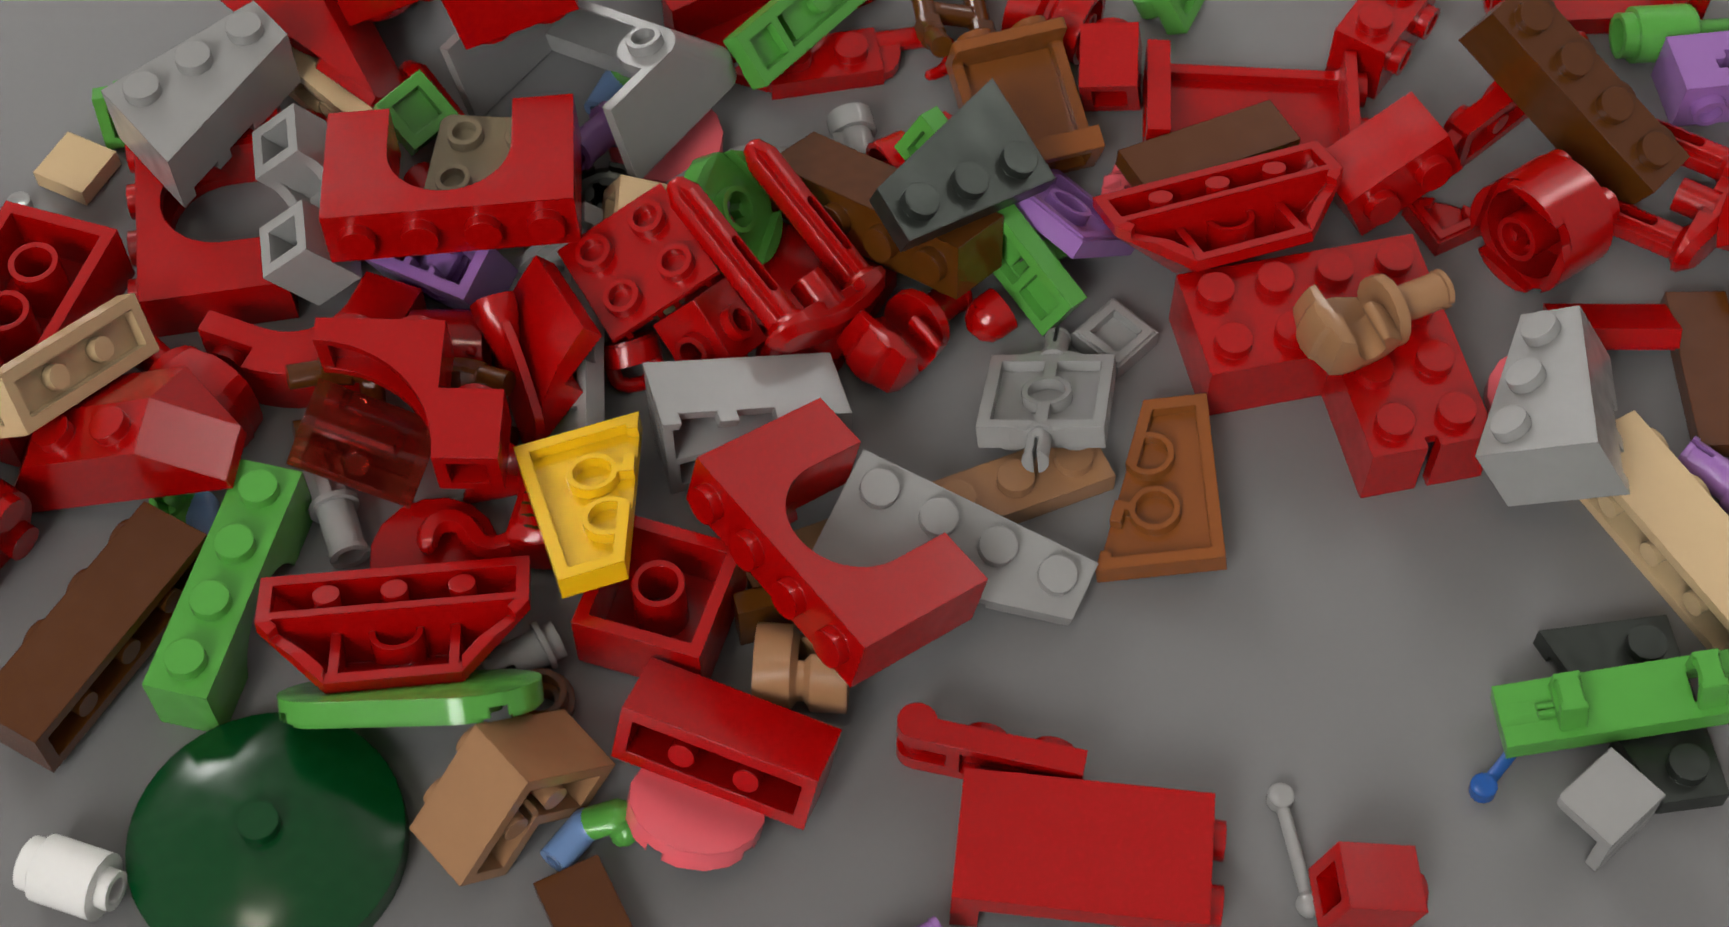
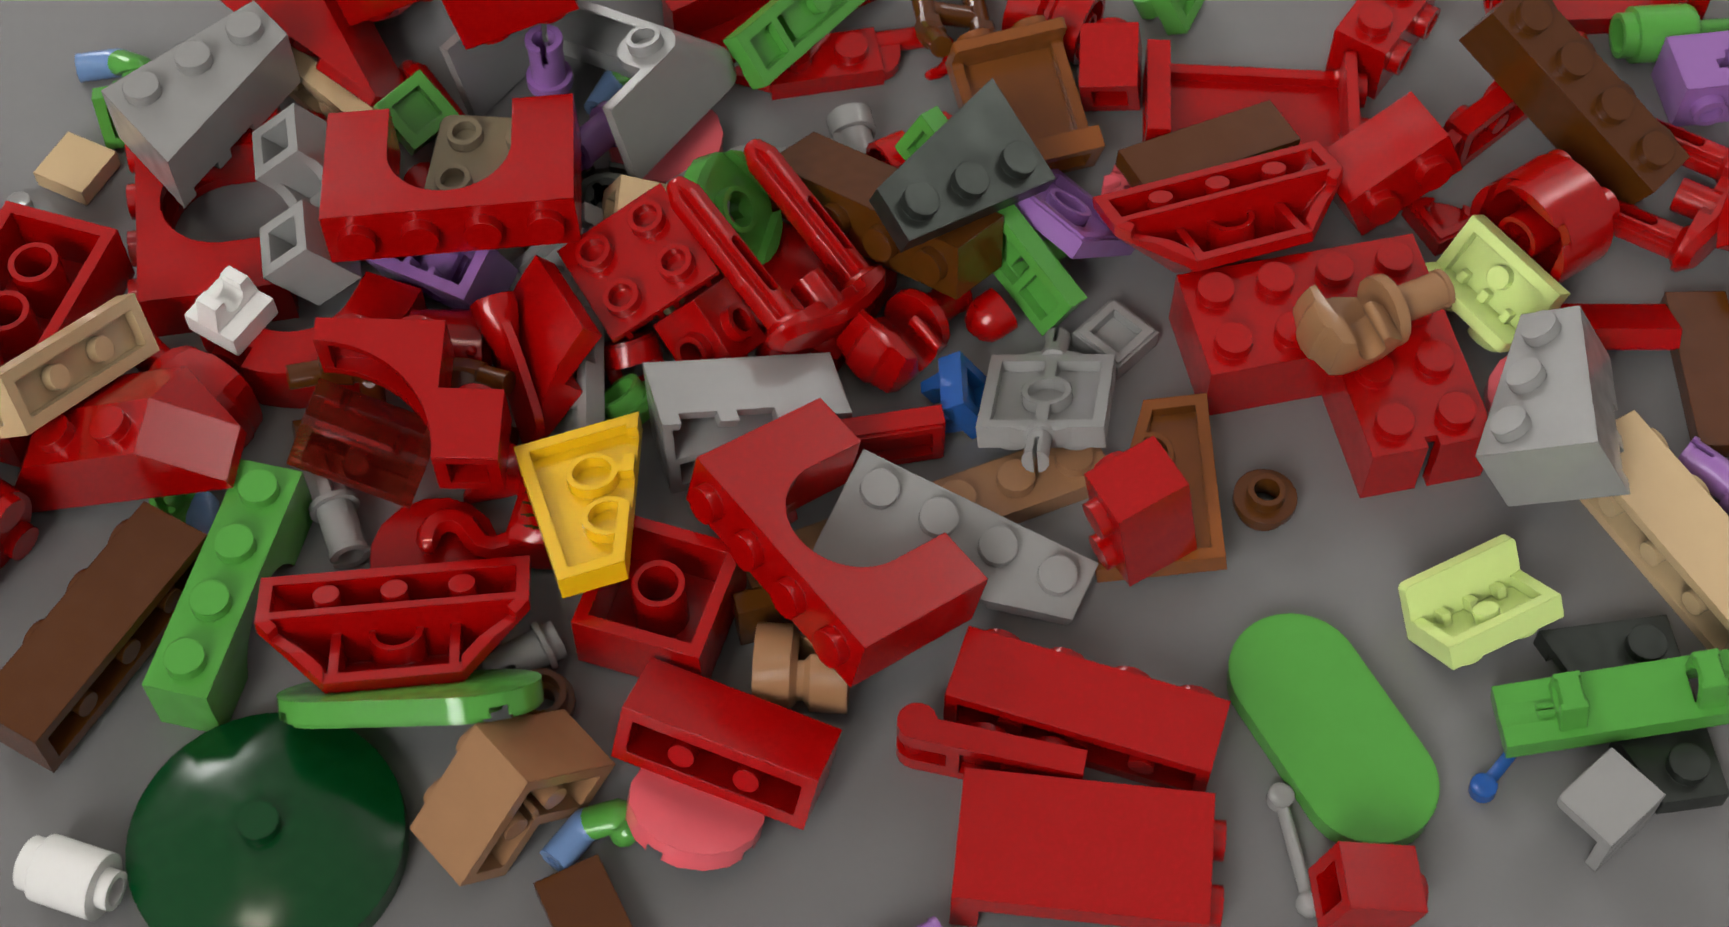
(107, 64): none -> arm
(231, 311): none -> white tile
(548, 69): none -> medium lavender pin
(626, 397): none -> bright green plate
(901, 434): none -> red tile
(960, 391): none -> blue tile
(1118, 713): none -> red brick
(1139, 511): none -> red brick
(1260, 513): none -> reddish brown plate
(1331, 731): none -> bright green tile
(1476, 604): none -> yellowish green bracket
(1495, 283): none -> yellowish green bracket

